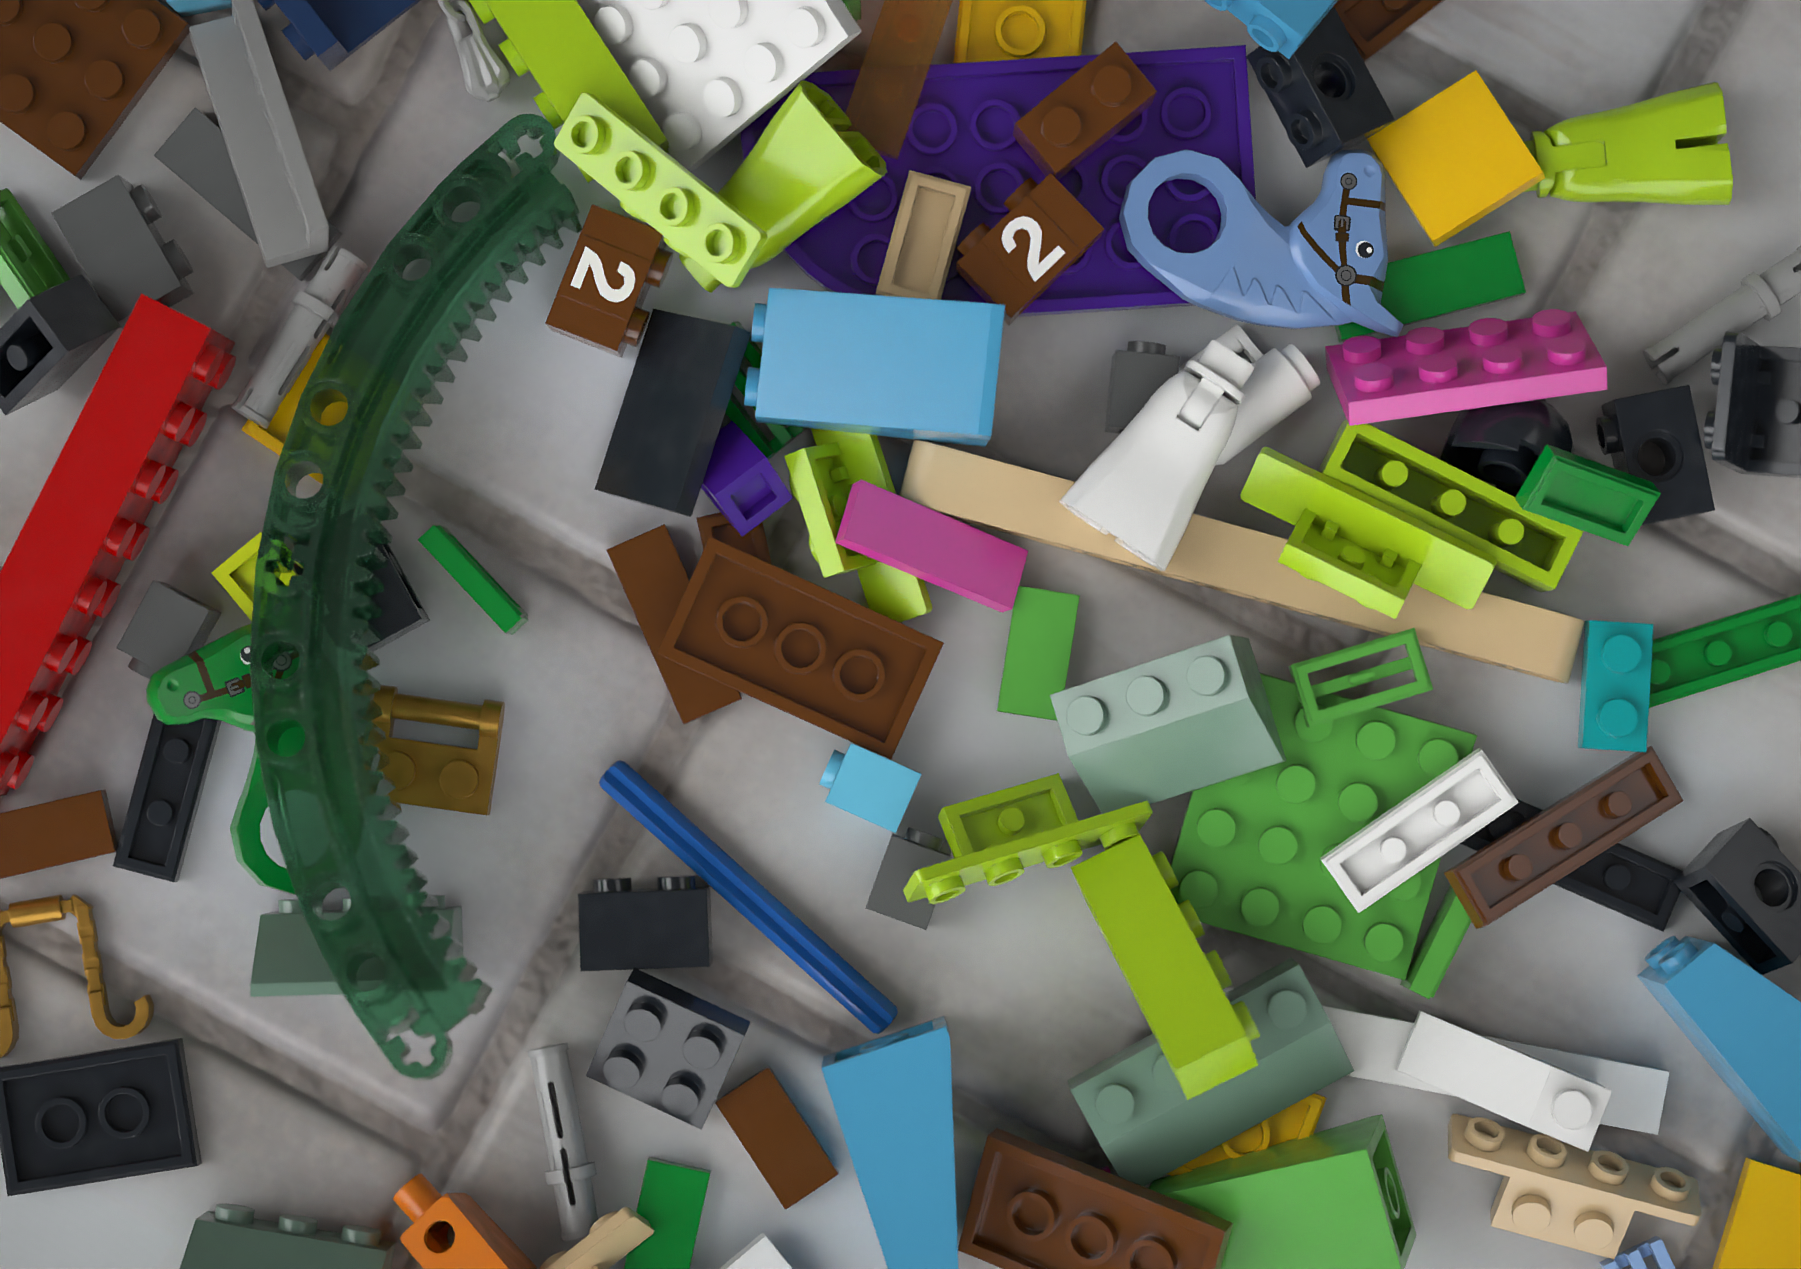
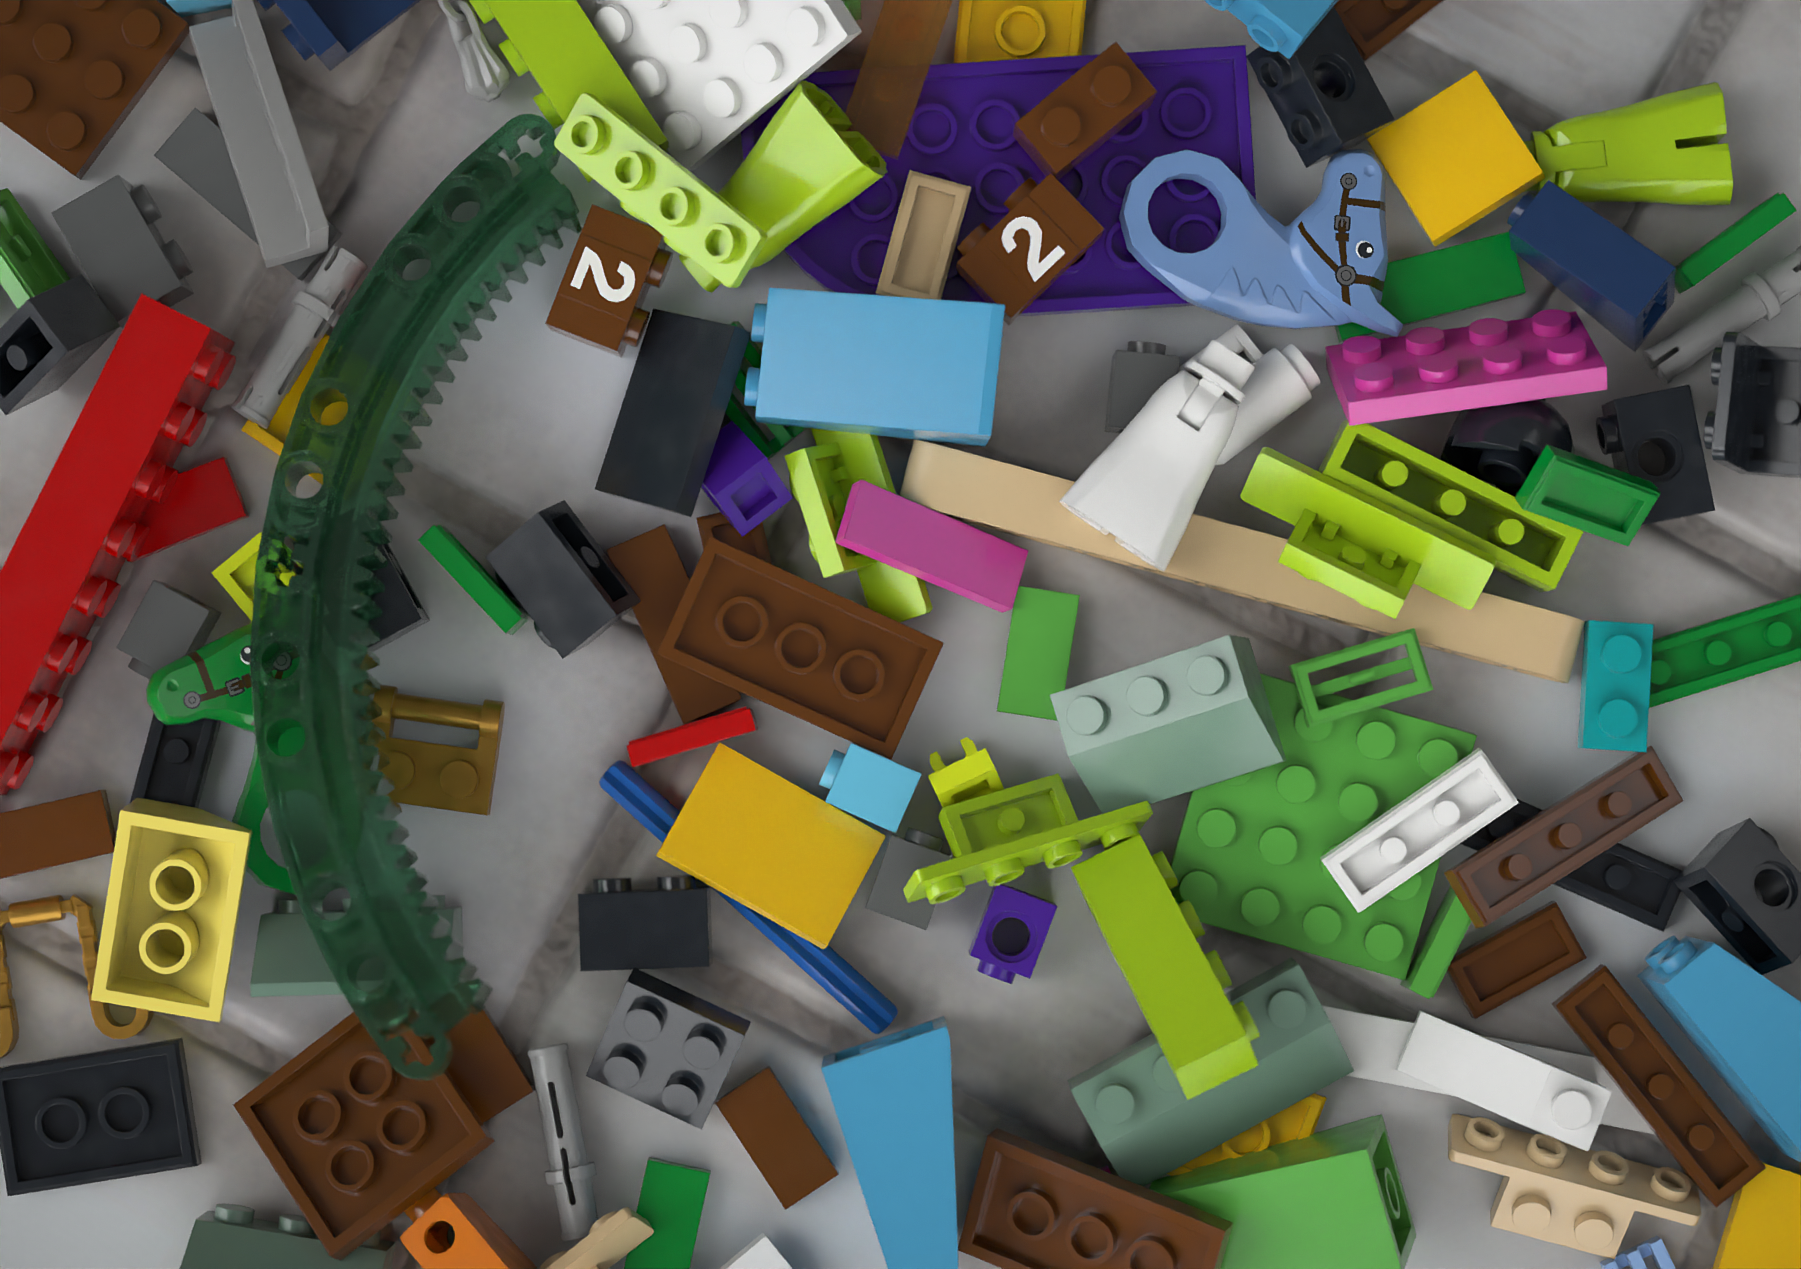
(171, 910): none -> light yellow slope
(197, 504): none -> red tile
(359, 1135): none -> reddish brown plate
(485, 1066): none -> reddish brown tile
(562, 579): none -> black brick
(691, 736): none -> red tile
(771, 846): none -> yellow tile
(965, 778): none -> neon yellow tile
(1005, 903): none -> dark purple brick
(1514, 959): none -> reddish brown tile
(1593, 263): none -> dark blue slope
(1658, 1085): none -> reddish brown tile
(1732, 241): none -> green tile

